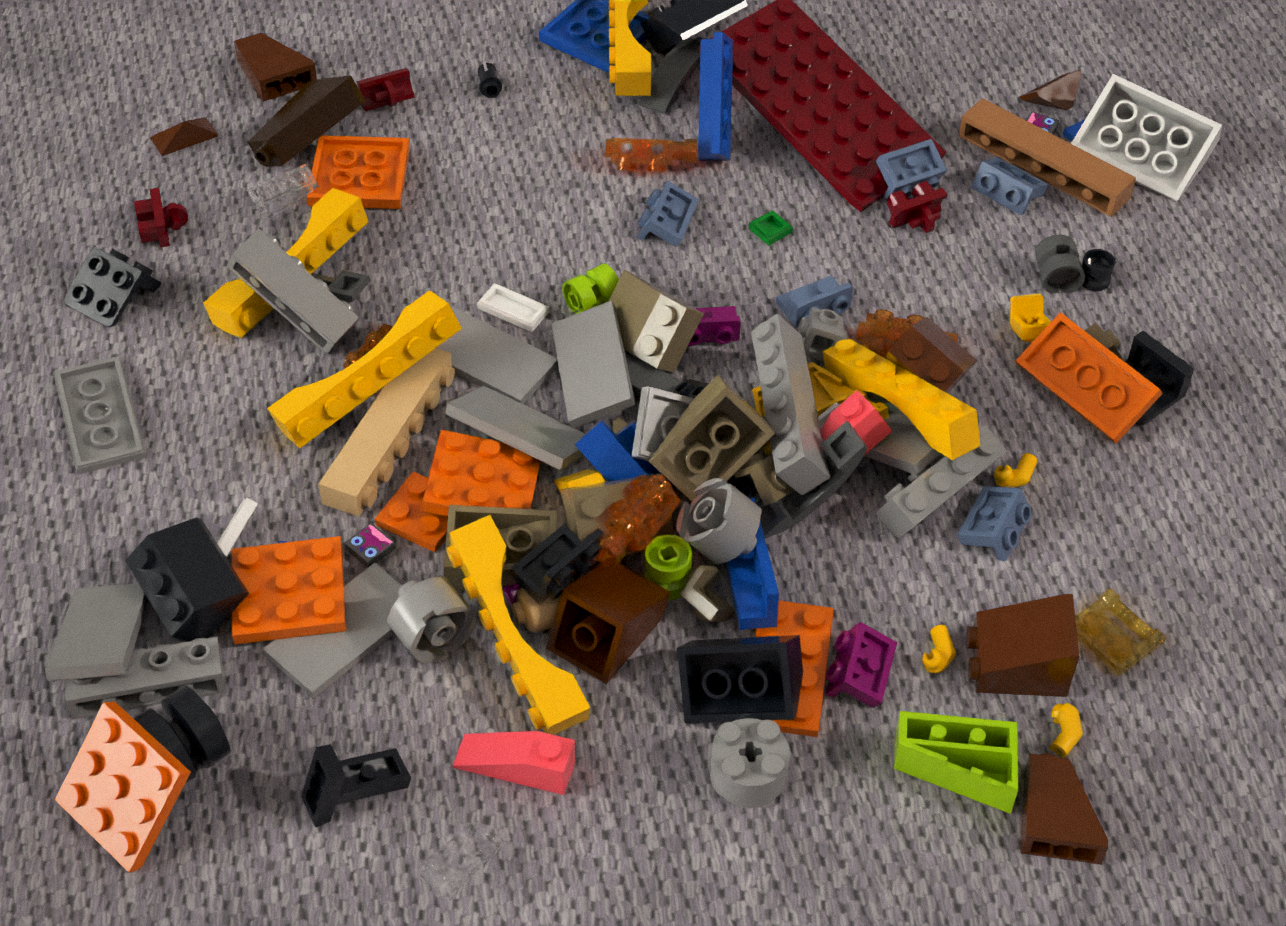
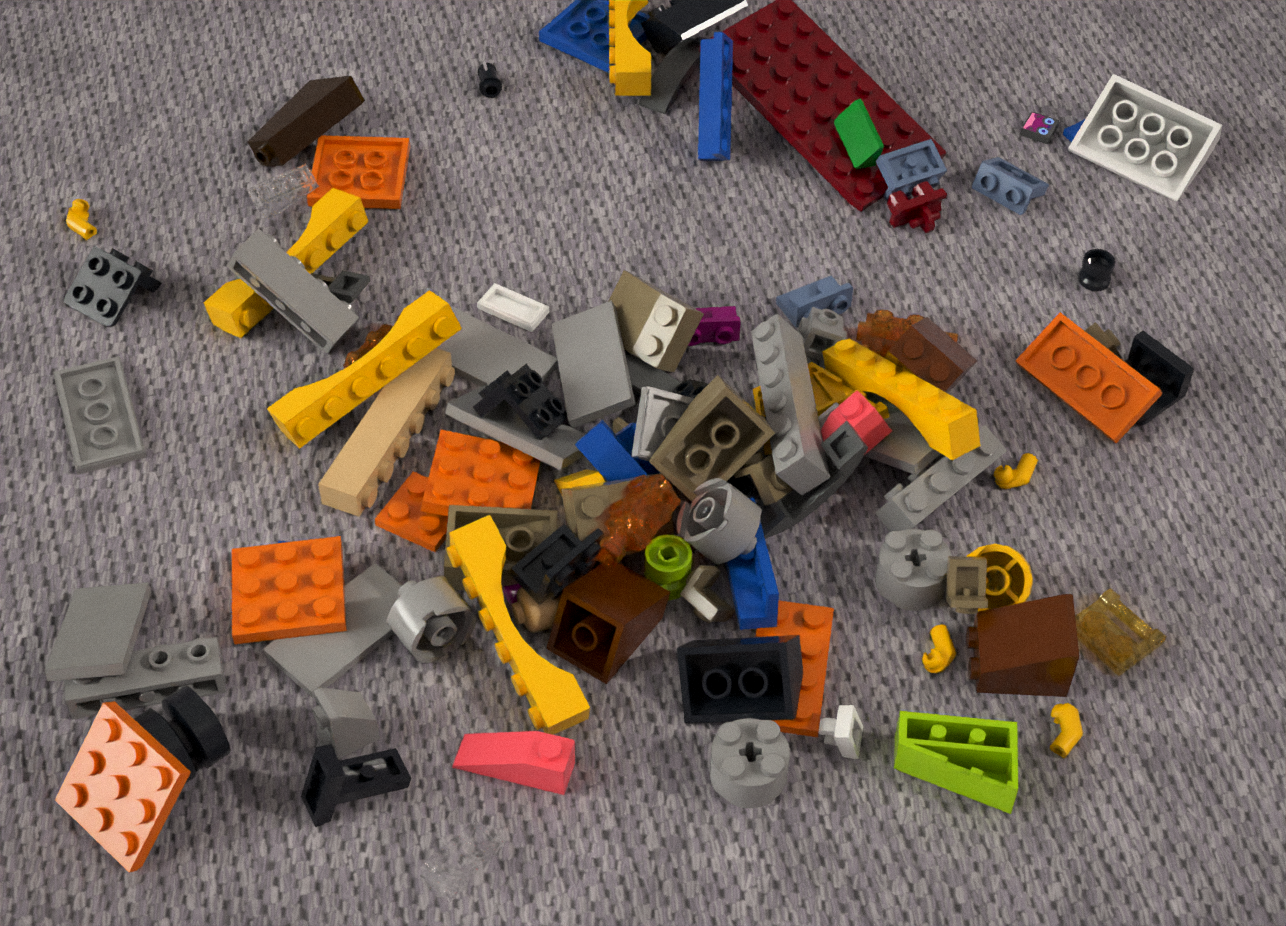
(78, 219): none -> yellow arm
(155, 218): dark red hips -> none
(183, 135): reddish brown slope -> none
(187, 579): black slope -> none
(236, 525): white tile -> none
(273, 66): reddish brown slope -> none
(344, 720): none -> light grey slope
(369, 545): tile -> none
(386, 89): dark red hips -> none
(527, 397): none -> black bracket
(590, 289): lime wheel -> none
(643, 155): clear orange brick -> none
(668, 213): sand blue bracket -> none
(770, 227): green tile -> none
(844, 731): none -> white tile
(859, 135): none -> green slope
(861, 664): magenta bracket -> none
(913, 568): none -> light grey brick
(966, 584): none -> dark tan bracket
(996, 520): sand blue bracket -> none
(1007, 576): none -> yellow cylinder
(1027, 316): yellow bracket -> none
(1047, 157): medium nougat brick -> none
(1057, 92): reddish brown slope -> none
(1058, 813): reddish brown slope -> none
(1059, 264): dark grey wheel -> none

